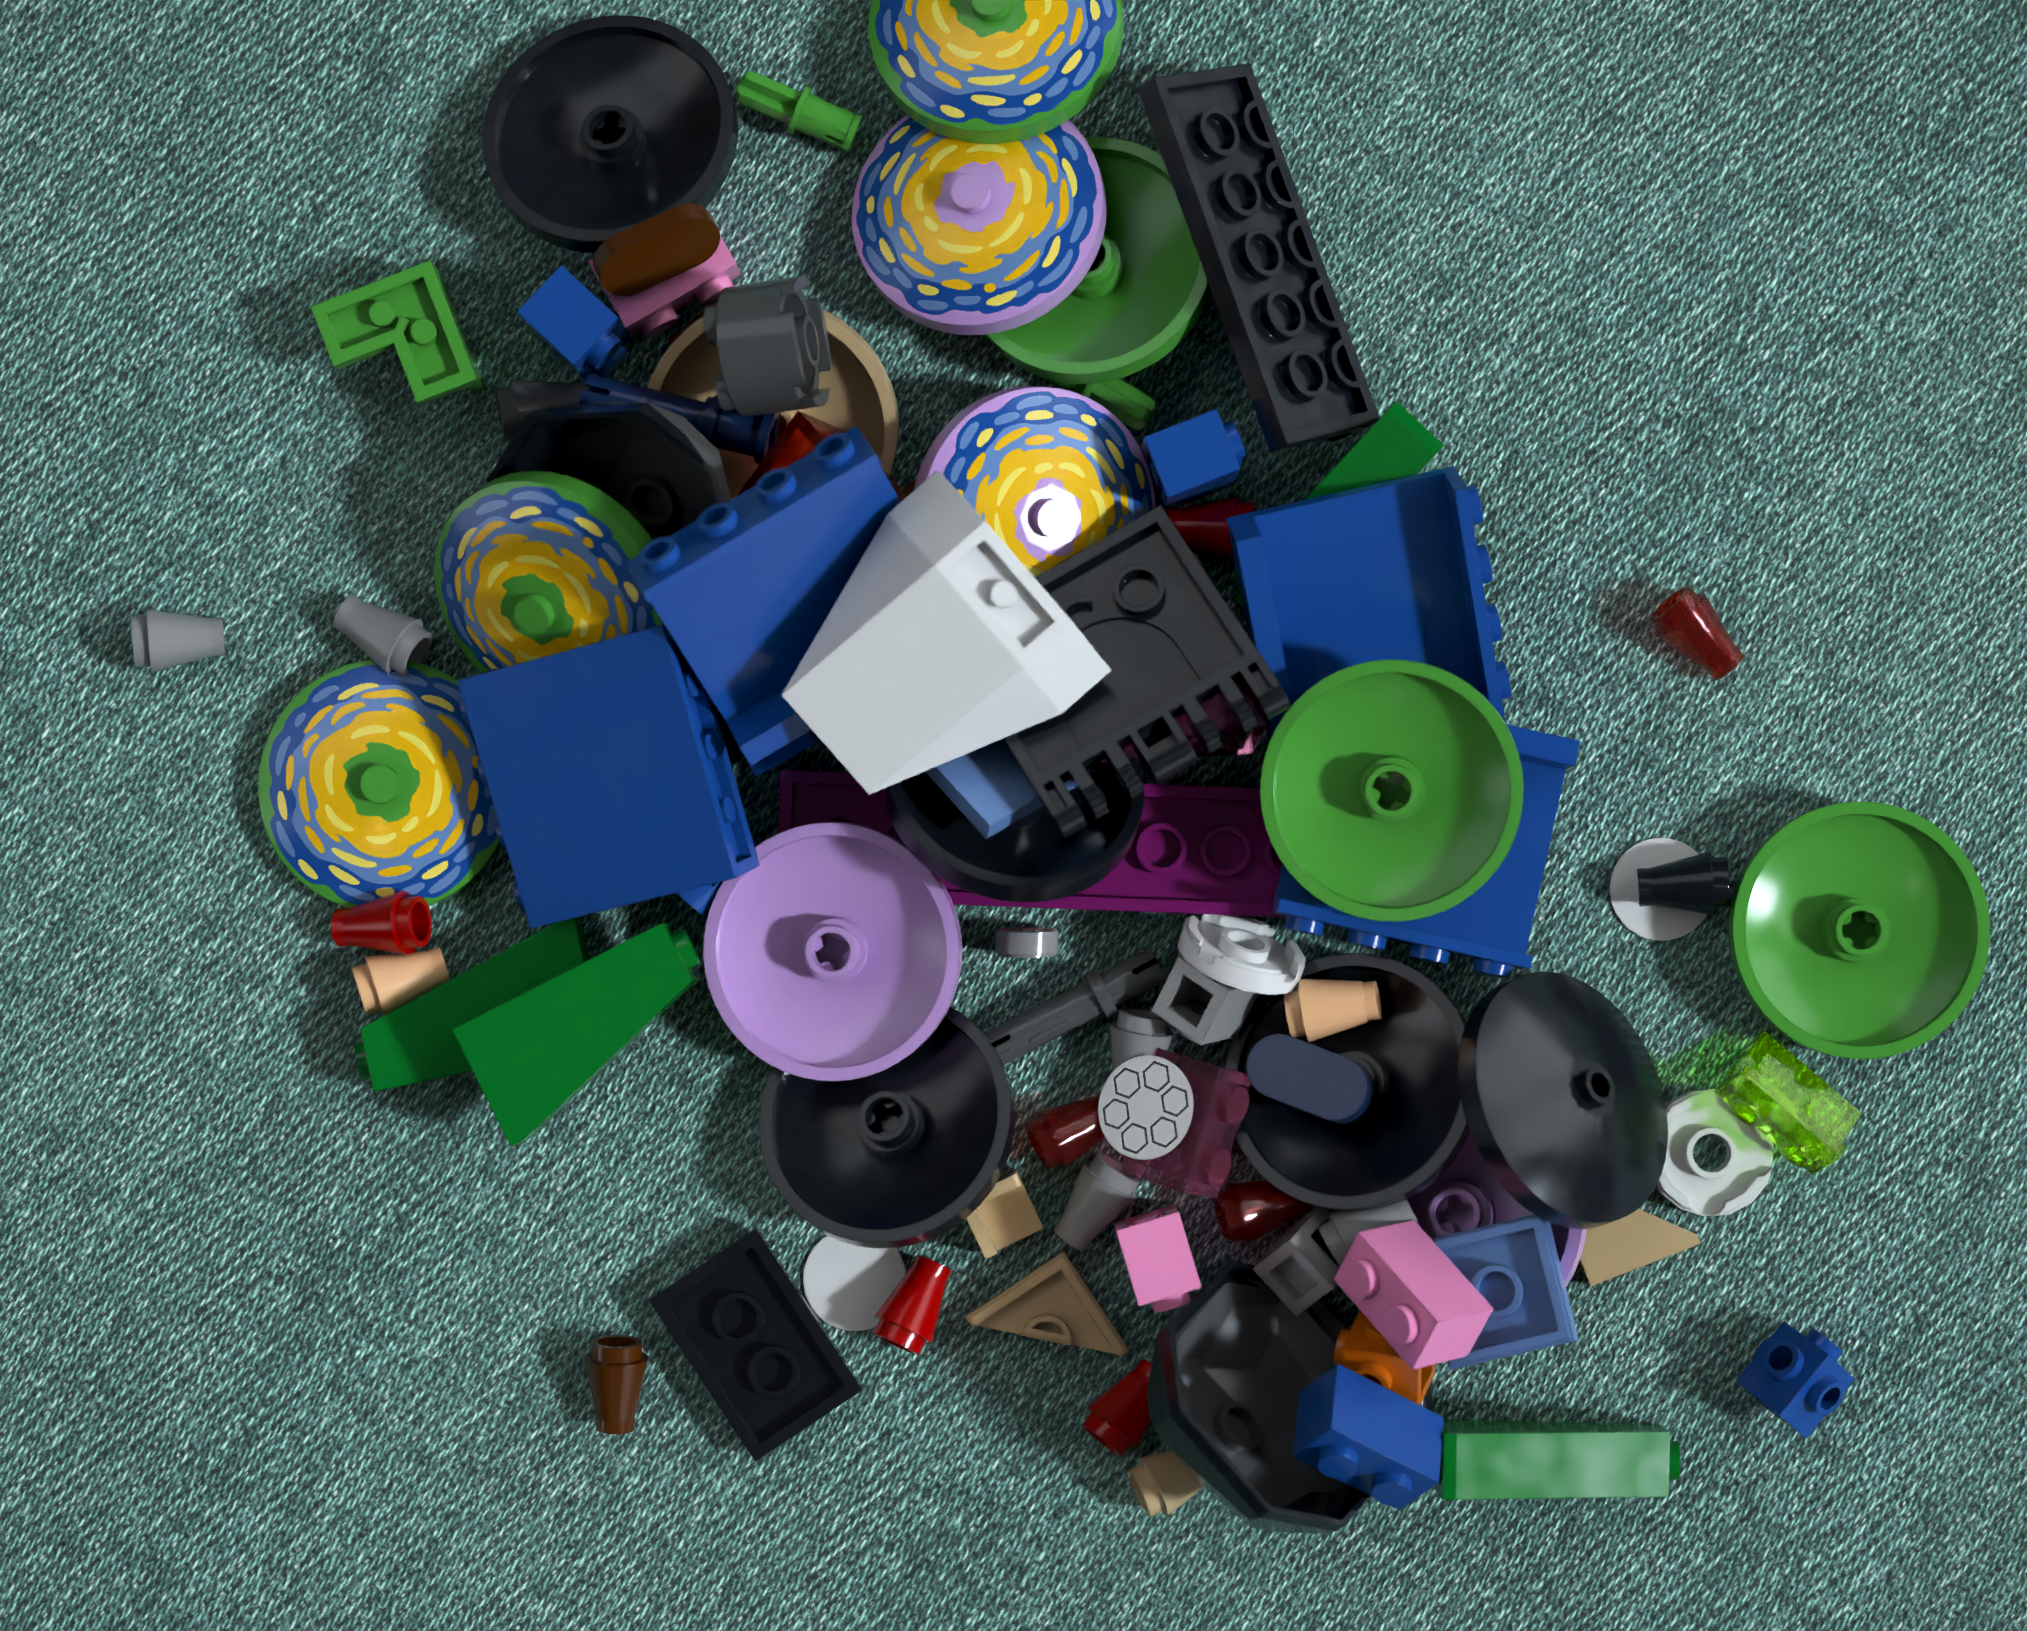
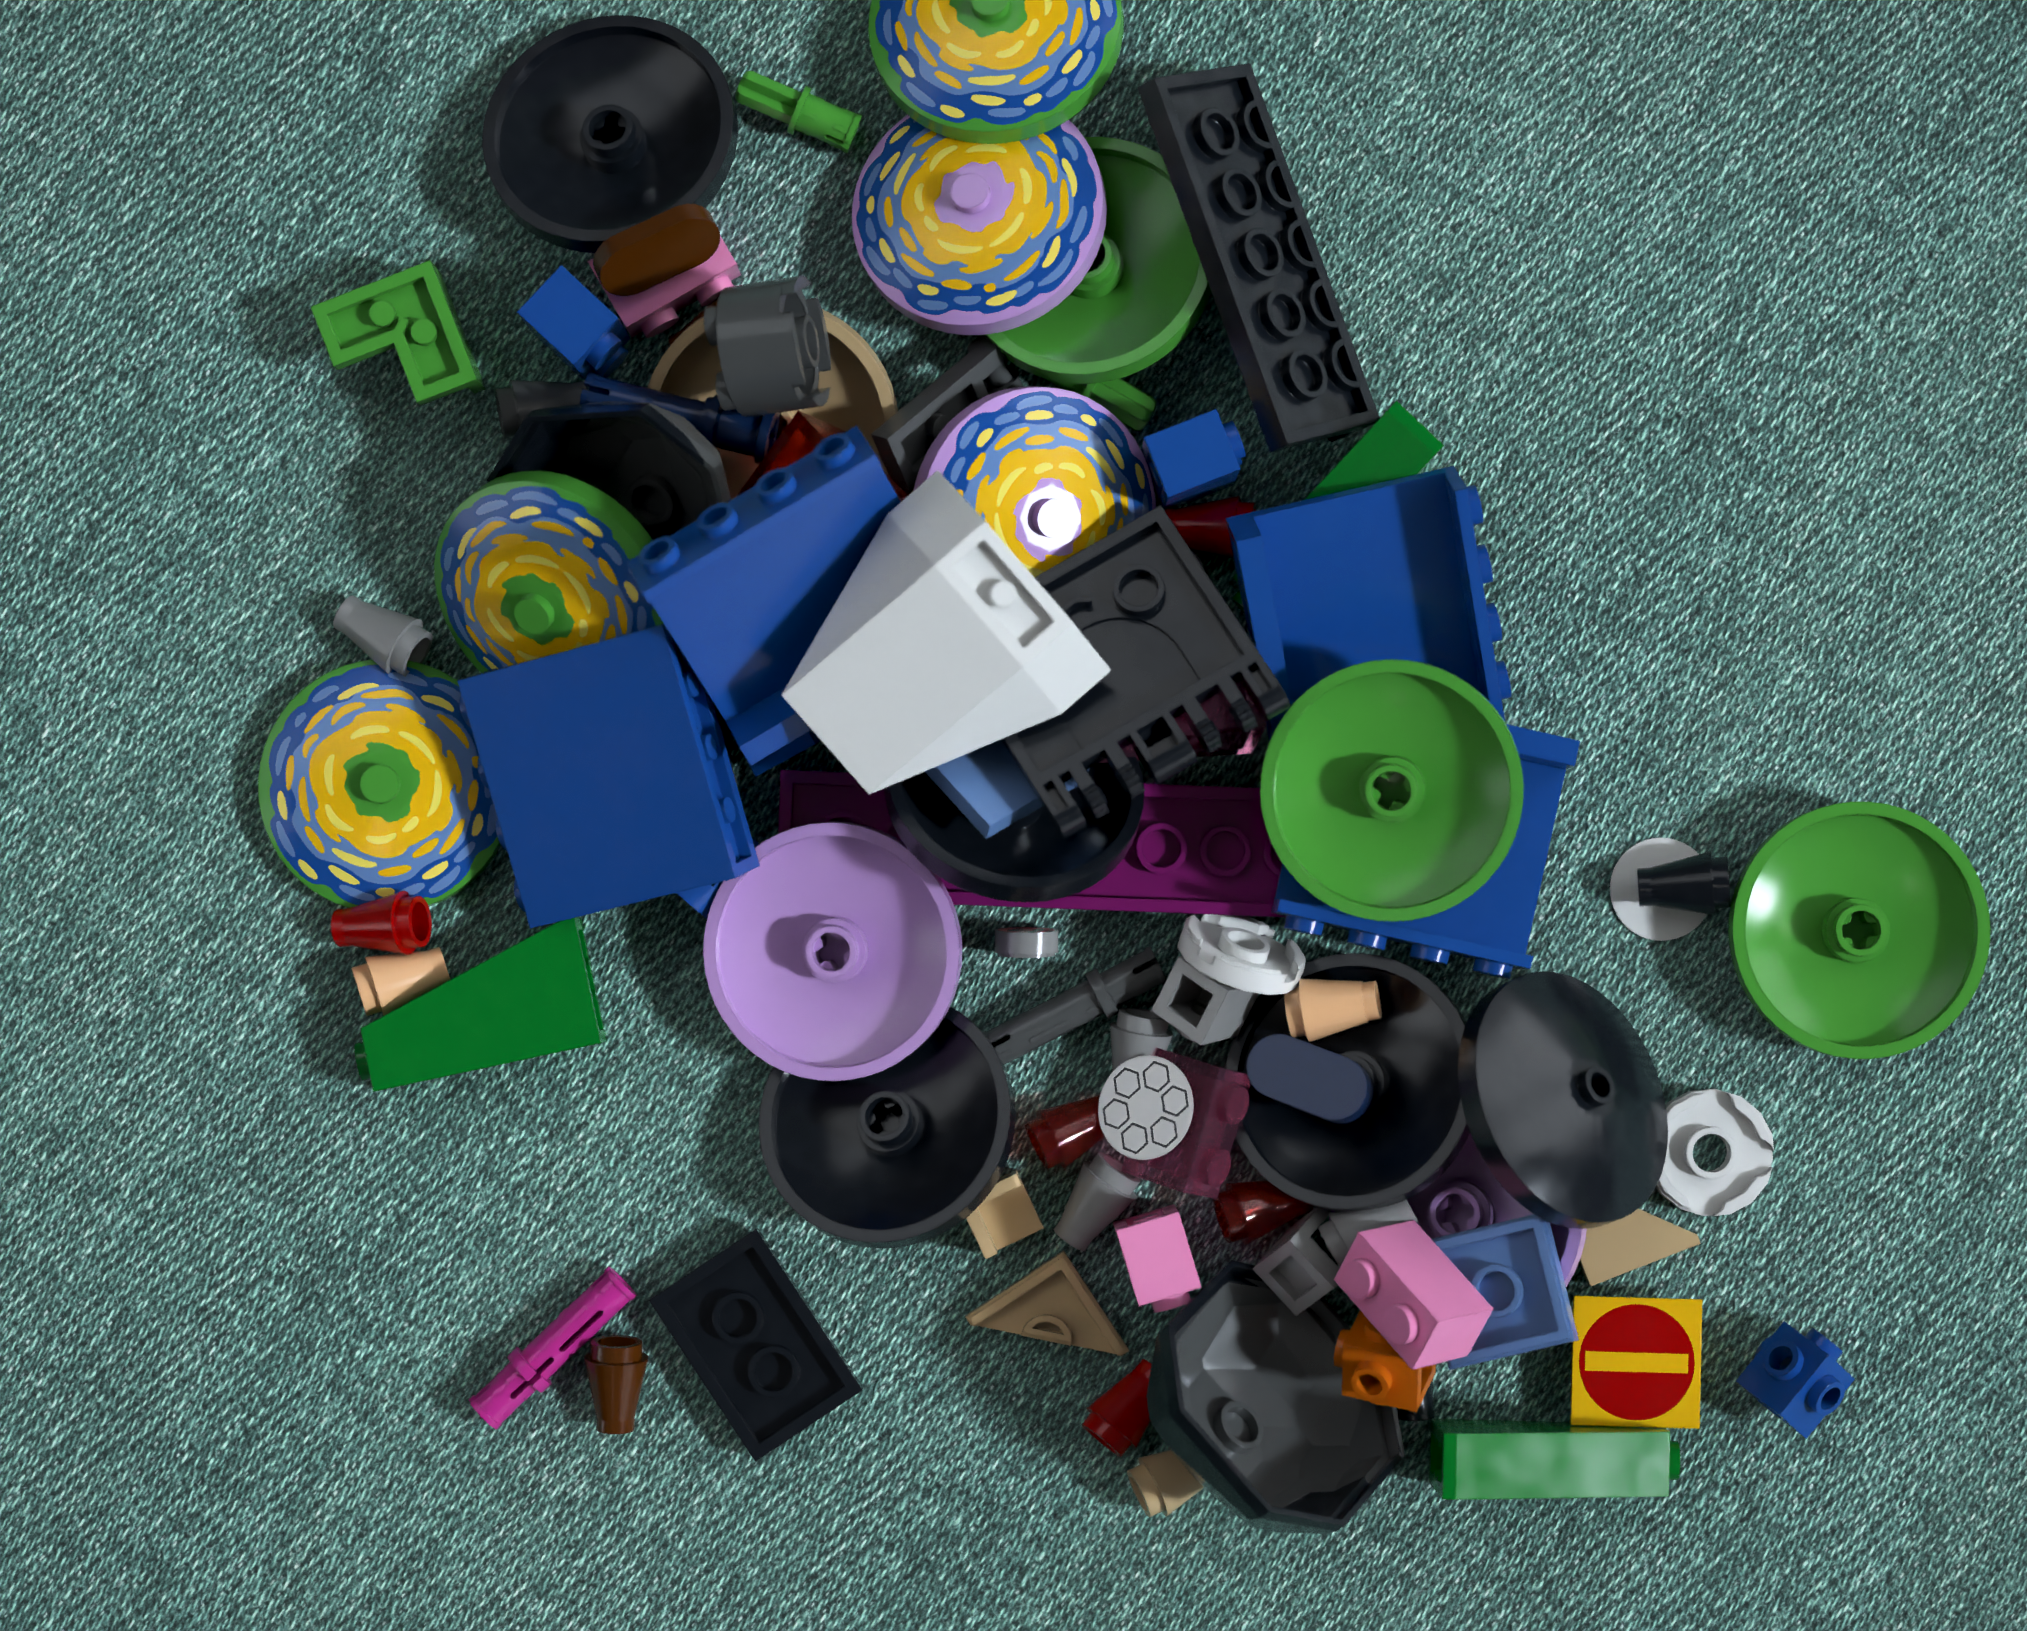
(174, 639): light grey cone -> none
(560, 1340): none -> dark pink pin
(564, 1032): green slope -> none
(850, 1282): white sticker -> none
(912, 430): none -> dark grey plate
(913, 1307): red cone -> none
(1368, 1437): blue brick -> none
(1636, 1362): none -> piece
(1696, 631): clear red cone -> none
(1788, 1104): clear neon green bracket -> none

